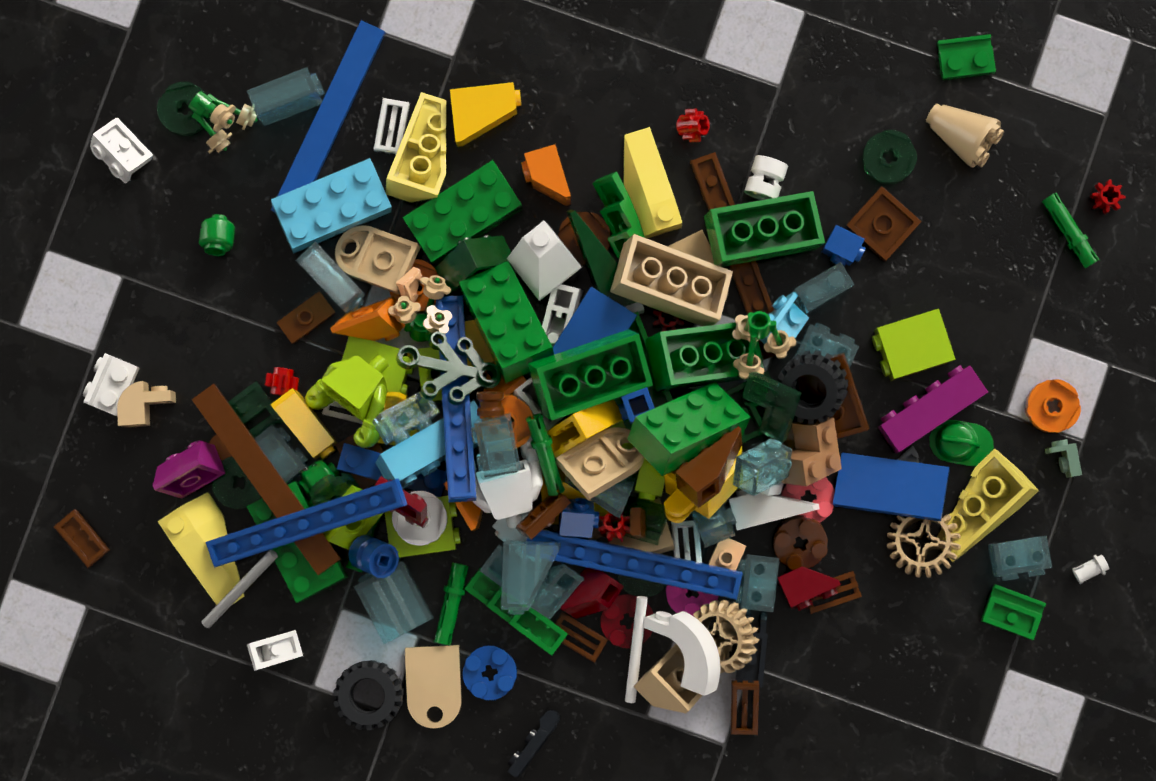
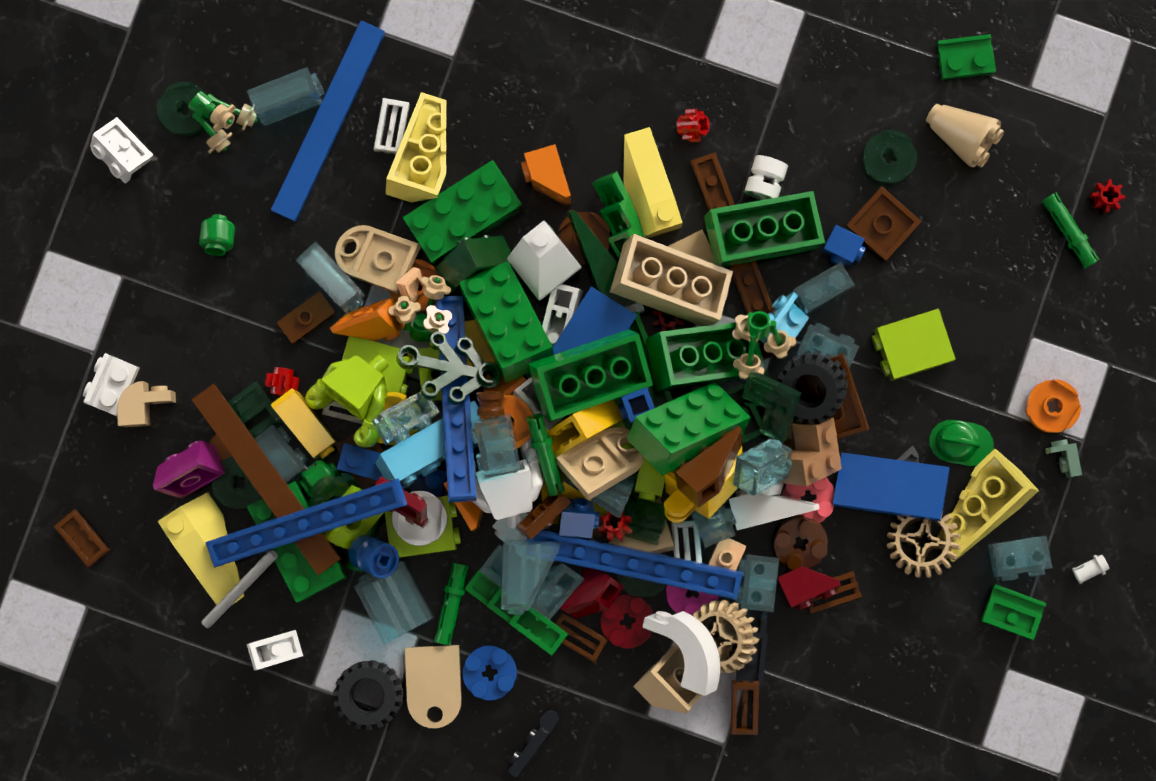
(331, 205): medium azure brick -> none
(482, 109): yellow slope -> none
(636, 648): white bar -> none
(638, 523): reddish brown tile -> none
(932, 409): magenta brick -> none

